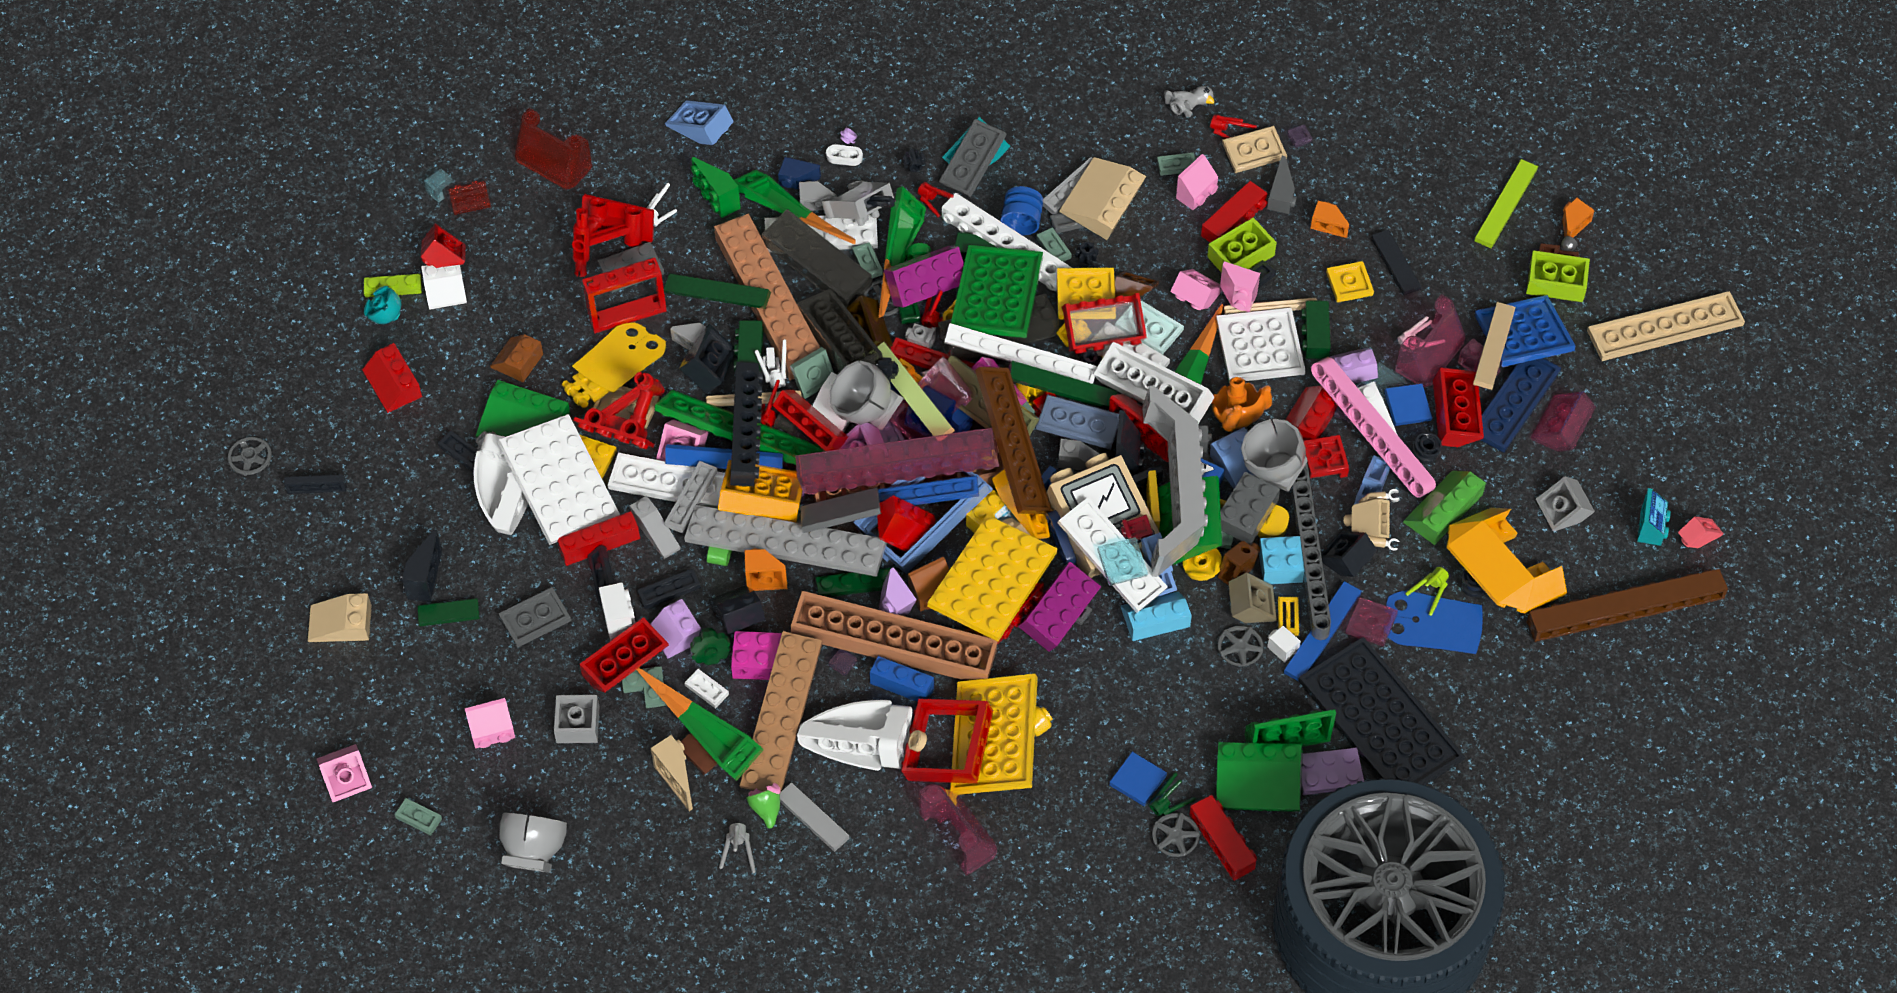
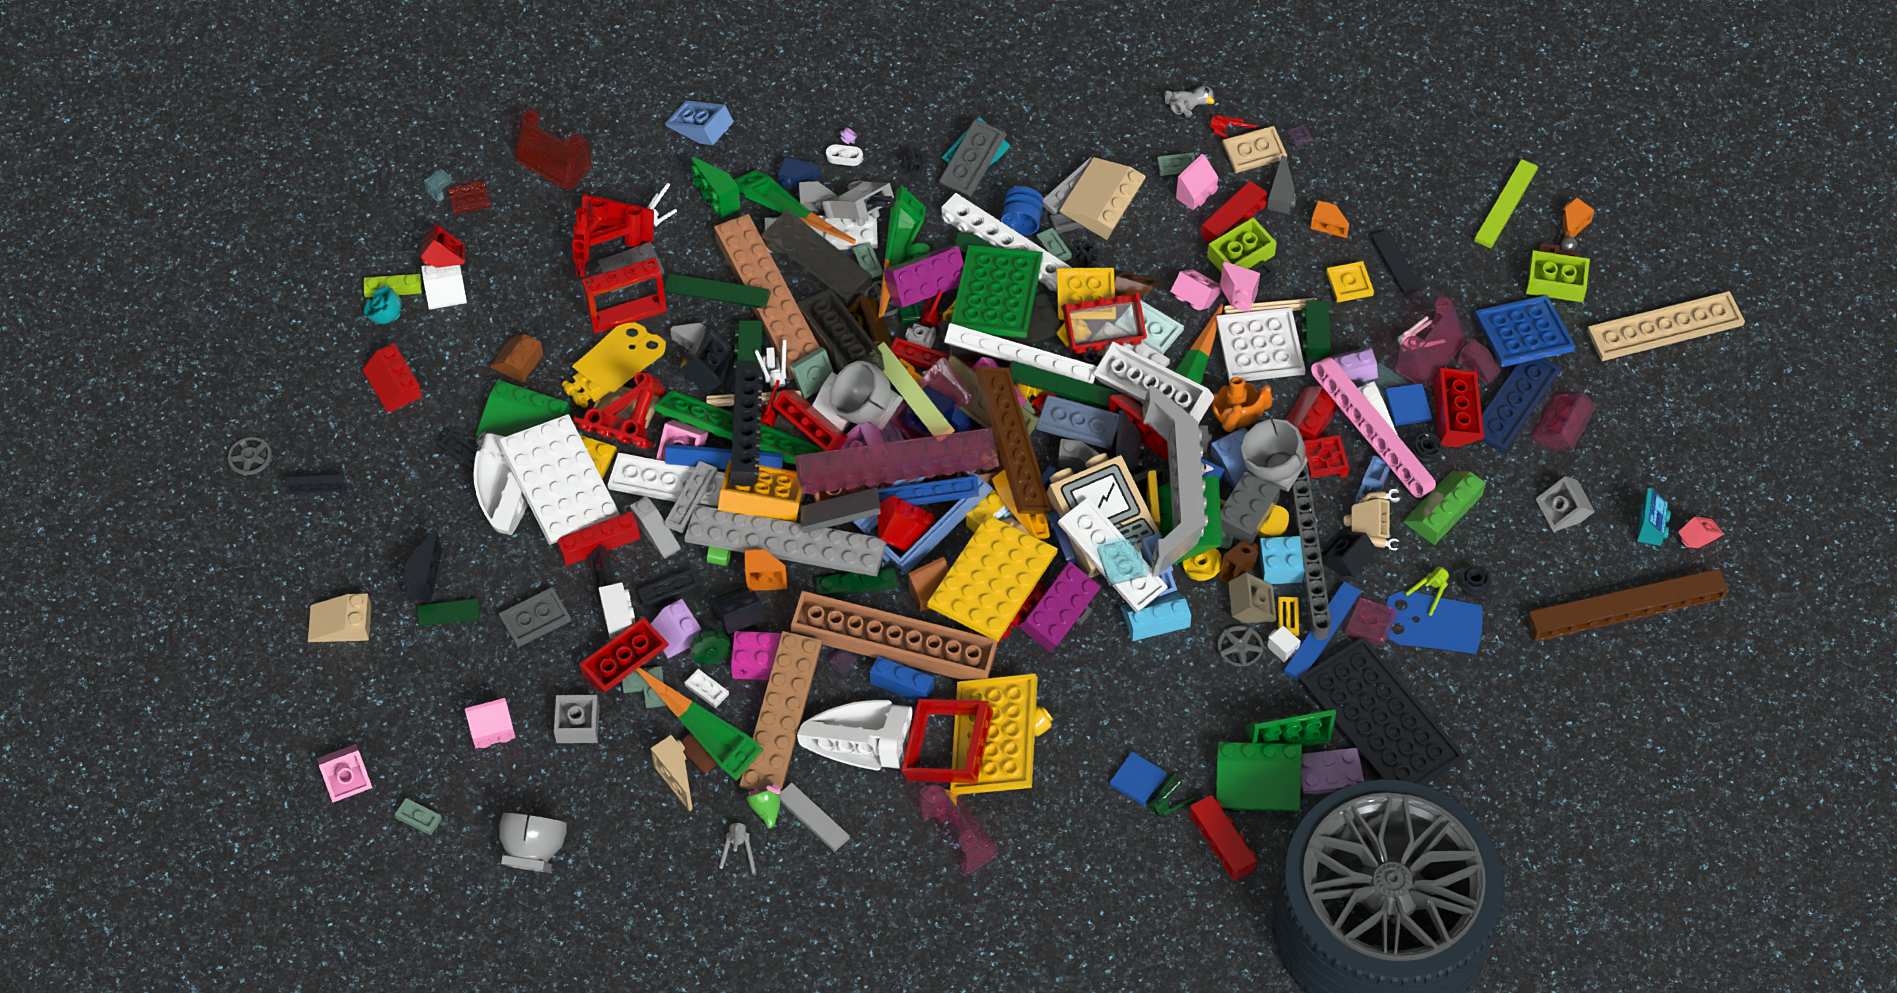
(888, 367): black gear -> none
(895, 595): lavender slope -> none
(917, 740): tan tile -> none
(929, 192): red plant -> none
(1137, 527): dark red bracket -> none
(1175, 834): dark grey wheel -> none
(1481, 550): light orange slope -> none
(1494, 346): tan tile -> none

